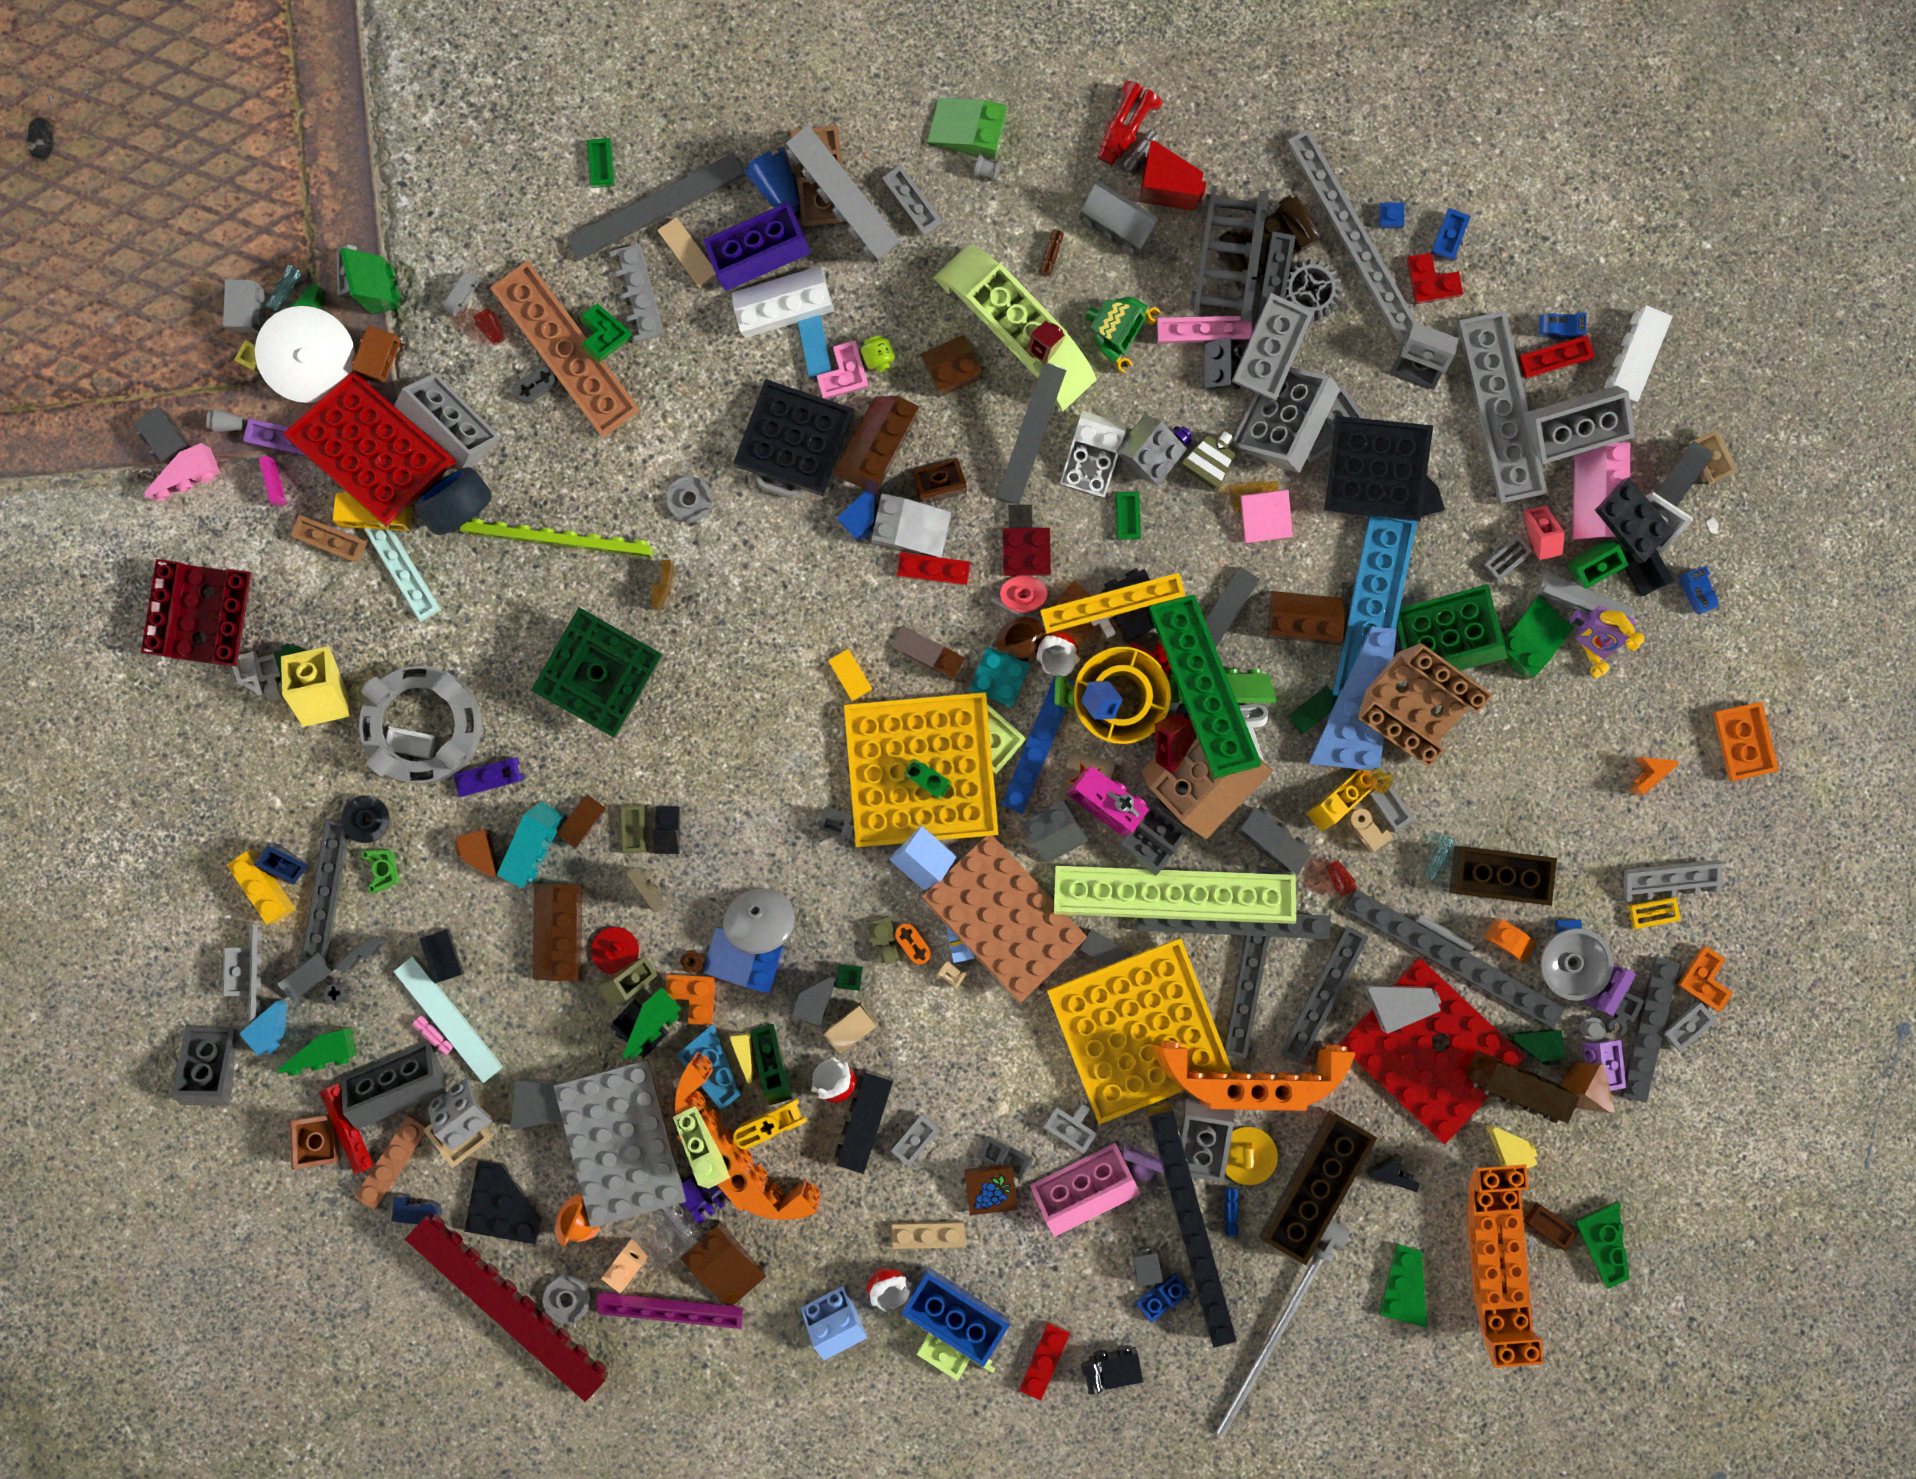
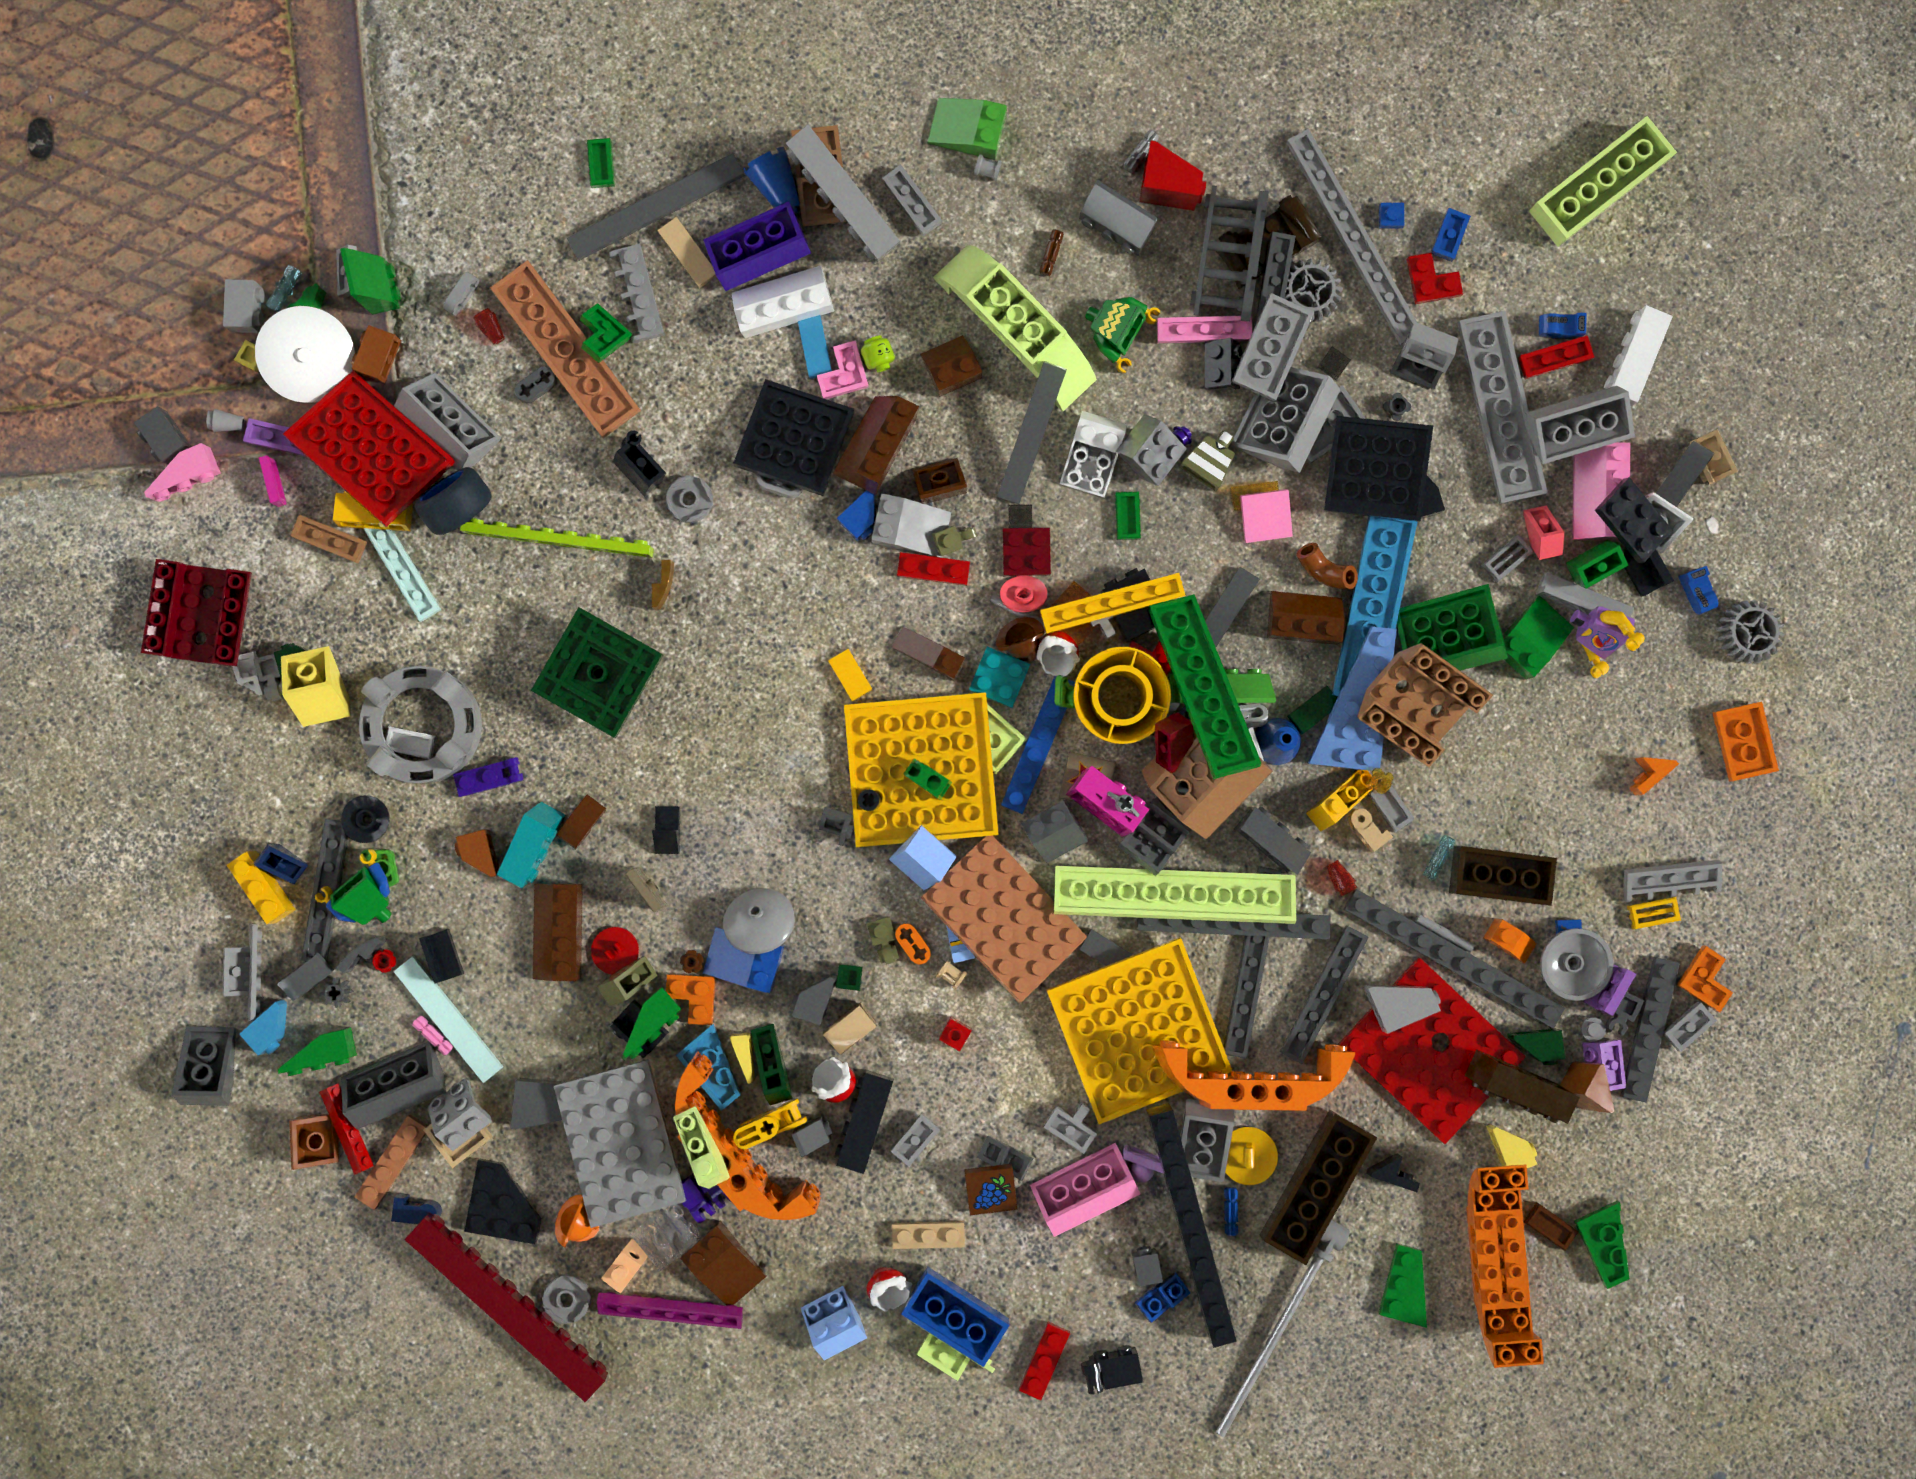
(360, 896): none -> green torso
(378, 960): none -> red plate
(633, 829): olive tile -> none
(638, 464): none -> black hinge
(812, 1135): none -> dark grey slope
(869, 800): none -> black piece
(950, 539): none -> olive plate
(955, 1033): none -> red brick
(1045, 341): dark red slope -> none
(1101, 700): blue panel -> none
(1120, 136): red piece -> none
(1271, 743): none -> blue cone
(1324, 570): none -> dark orange cylinder
(1334, 363): none -> clear smoke tile
(1397, 399): none -> dark grey plate
(1602, 181): none -> yellowish green brick
(1760, 616): none -> light grey gear

